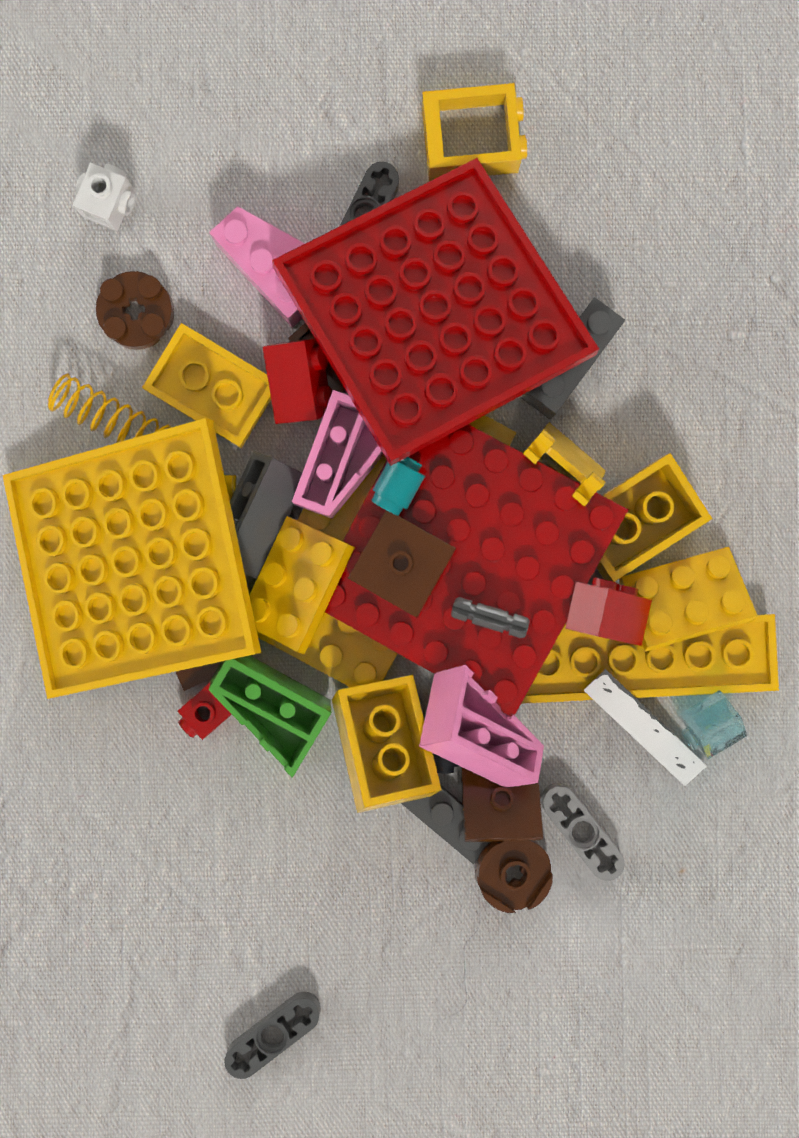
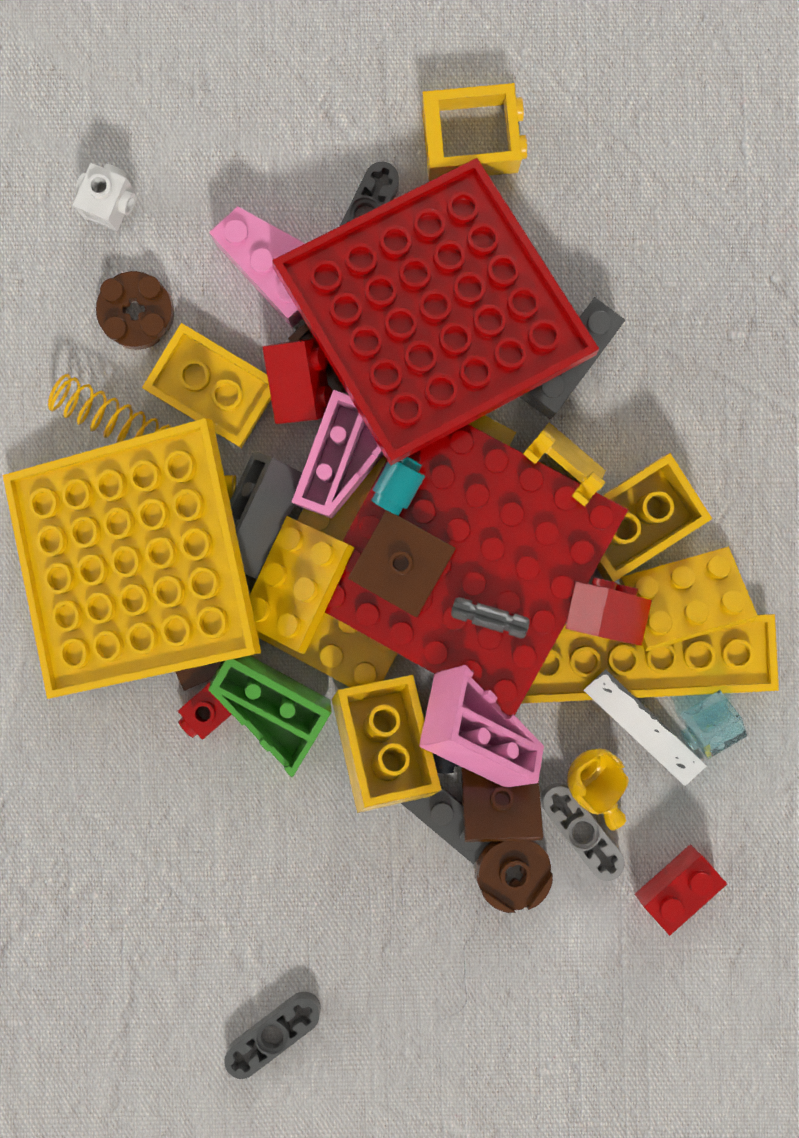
(598, 784): none -> yellow hair
(680, 889): none -> red brick

